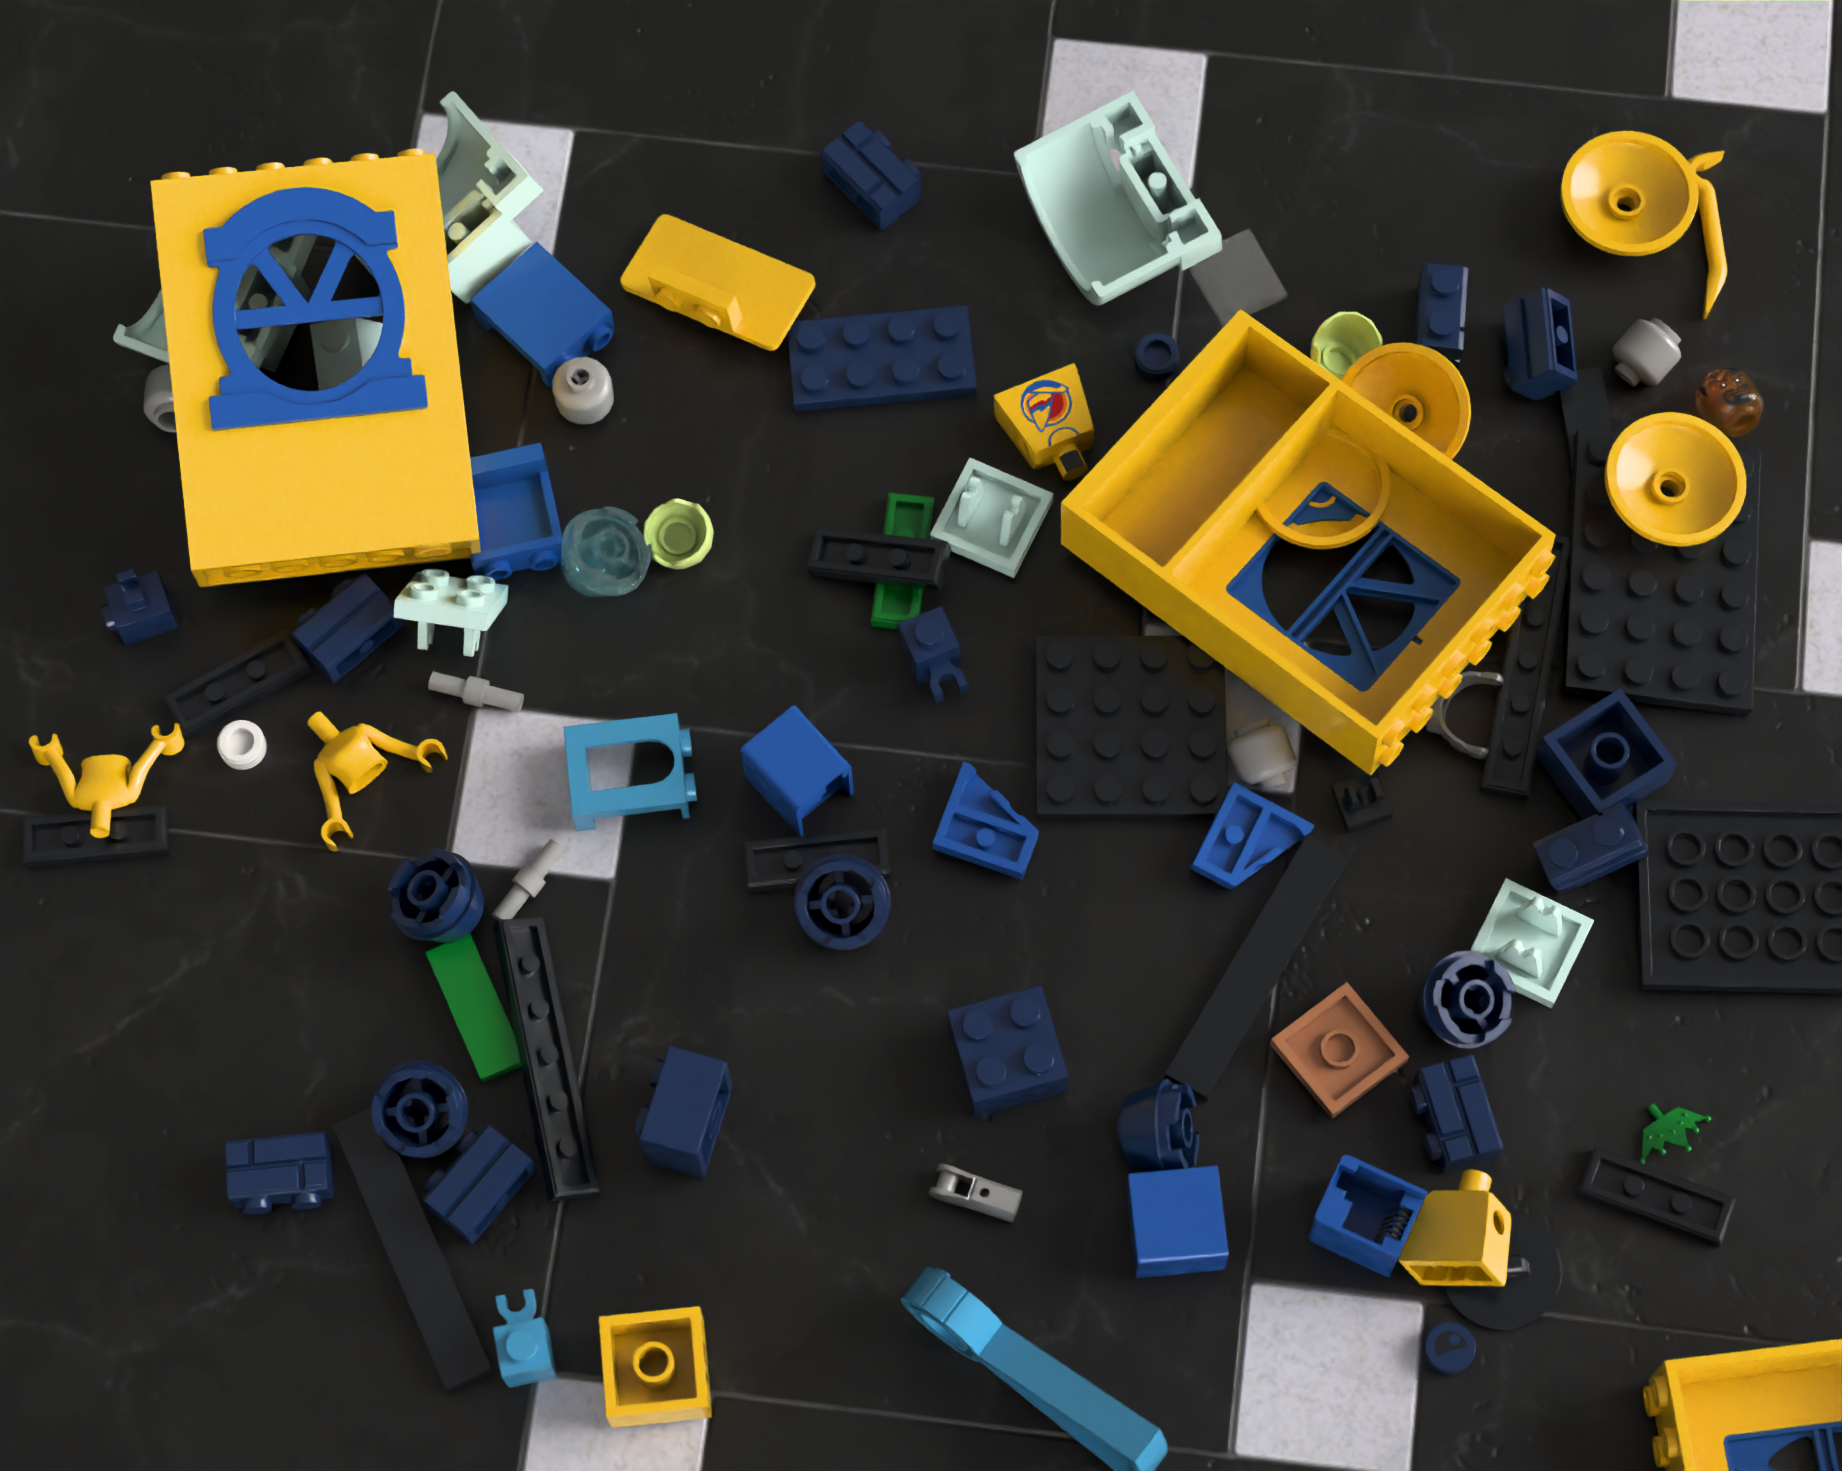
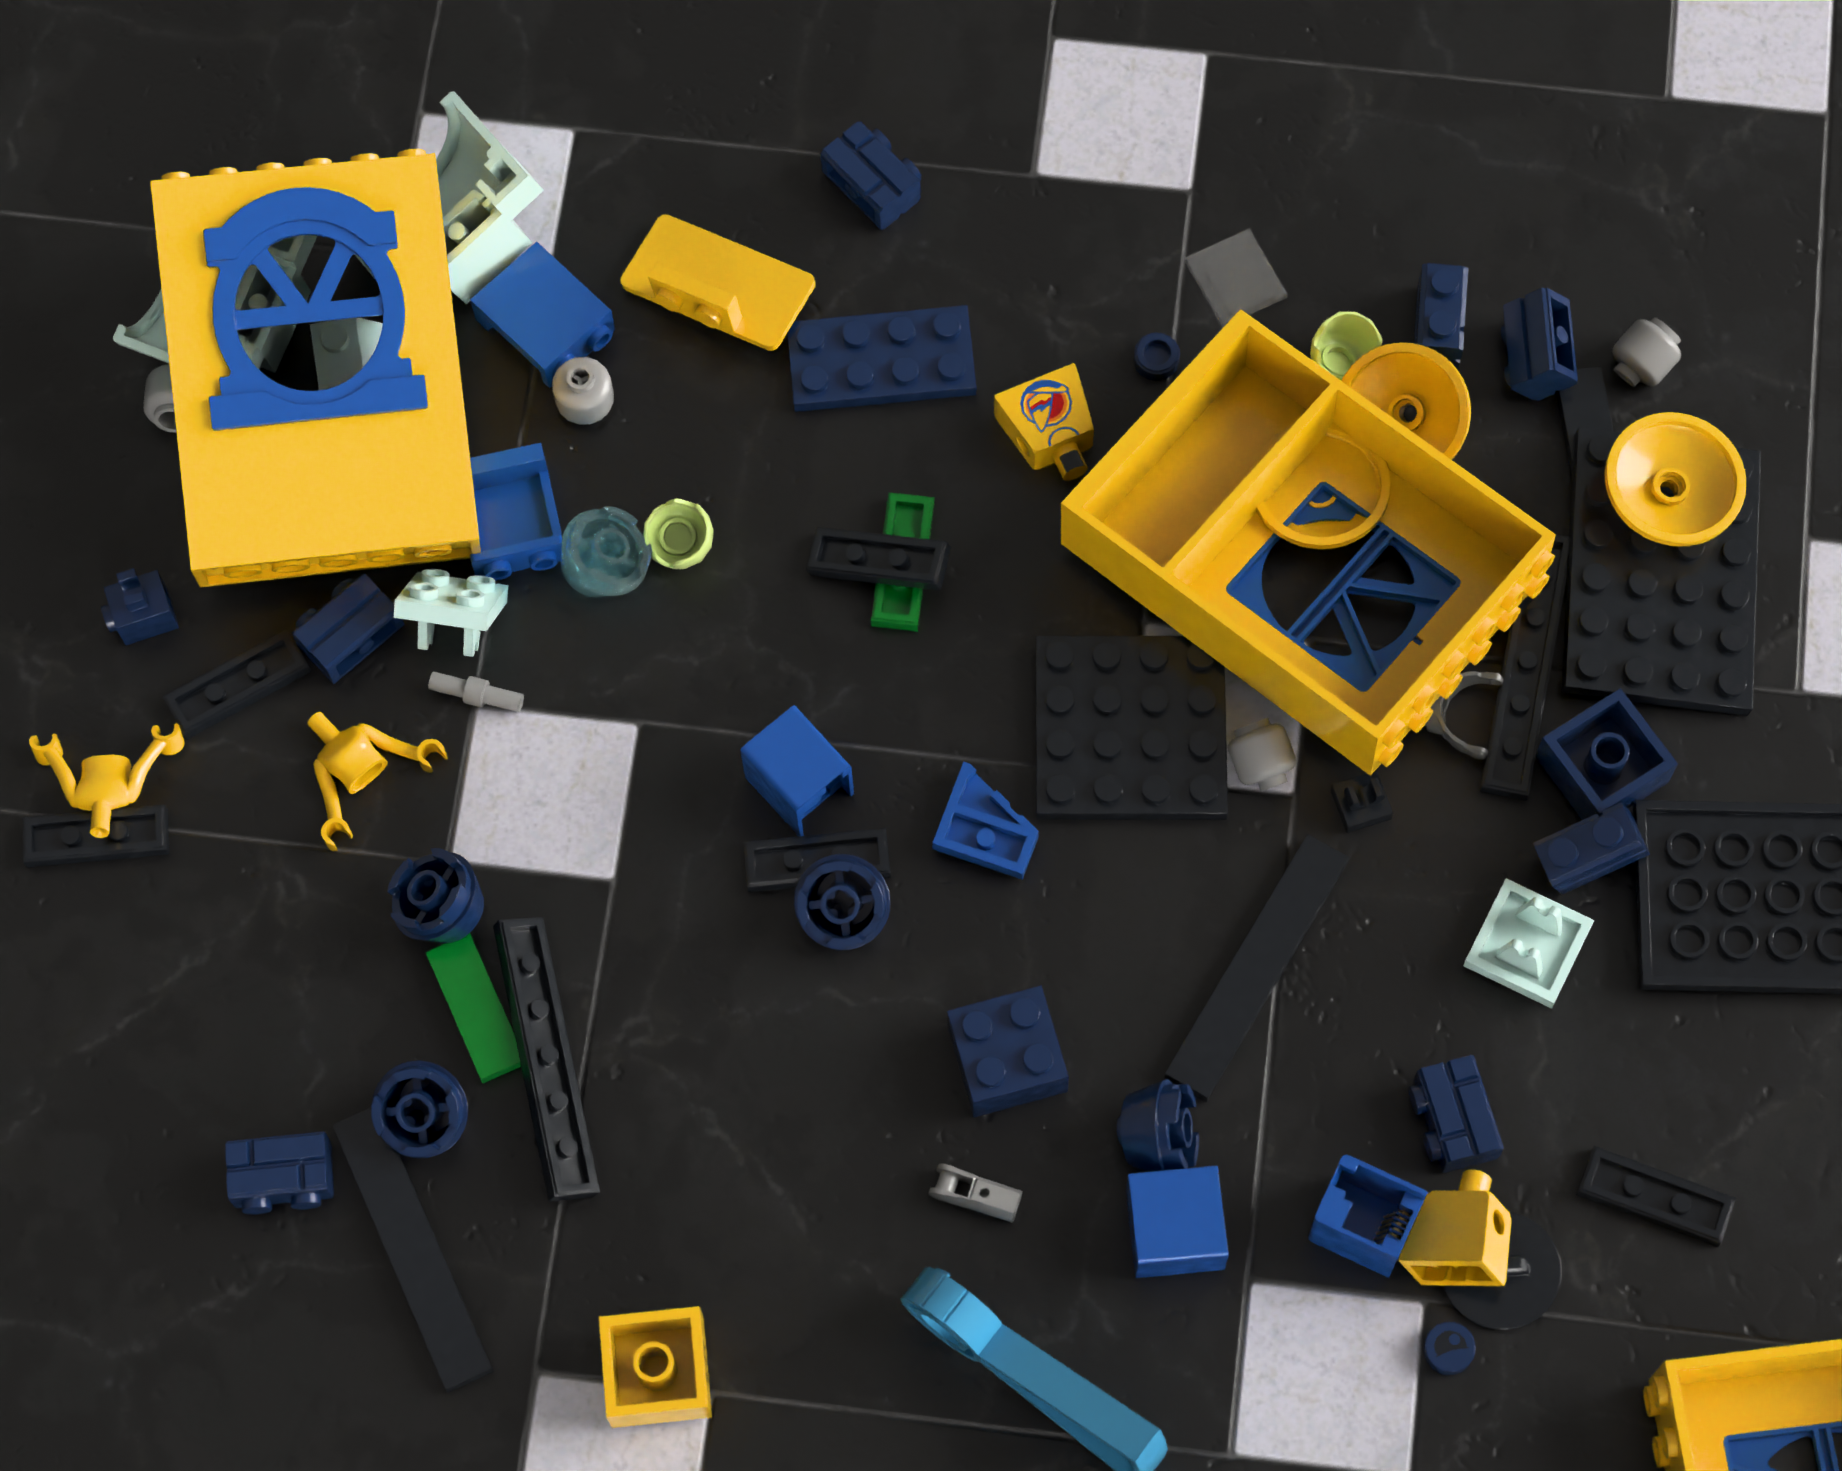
(241, 744): white tile -> none
(478, 1182): dark blue brick -> none
(523, 1344): dark azure brick -> none
(529, 881): light grey bar -> none
(668, 794): dark azure panel -> none
(685, 1111): dark blue brick -> none
(932, 651): dark blue brick -> none
(992, 517): light aqua plate -> none
(1112, 224): light aqua piece -> none
(1245, 837): blue wing -> none
(1339, 1050): nougat plate -> none
(1466, 999): dark blue cone -> none
(1633, 172): yellow dish -> none
(1669, 1130): green piece -> none
(1711, 228): yellow piece -> none
(1730, 401): clear orange head -> none

